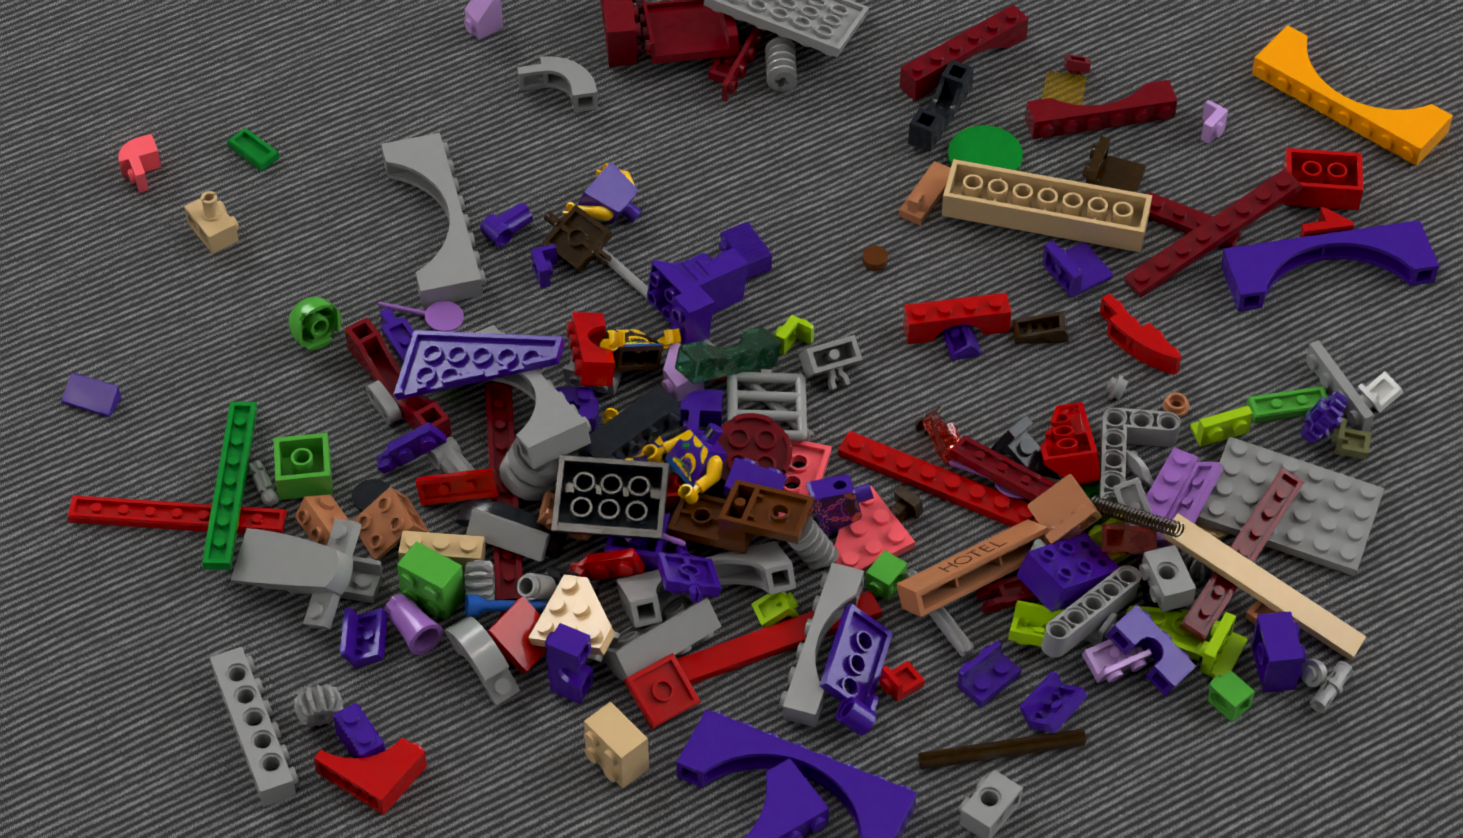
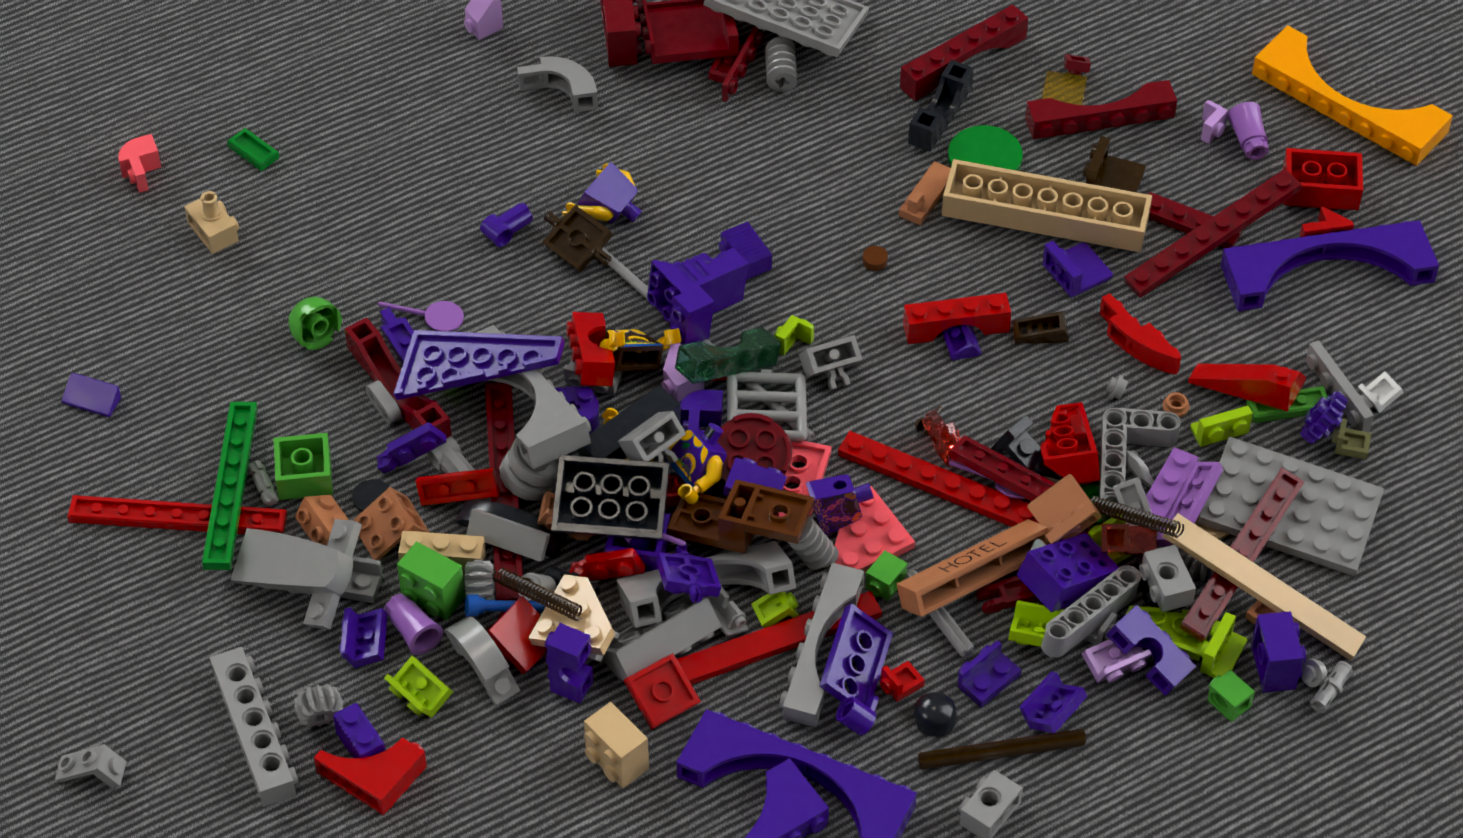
(96, 760): none -> light grey bracket
(420, 687): none -> lime bracket
(454, 270): light grey arch -> none
(541, 593): none -> dark brown piece
(542, 262): dark purple bracket -> none
(653, 438): none -> light grey brick
(728, 614): none -> light grey hinge
(906, 504): dark brown tile -> none
(935, 714): none -> black hair
(1249, 129): none -> medium lavender plant
(1254, 382): none -> red wedge

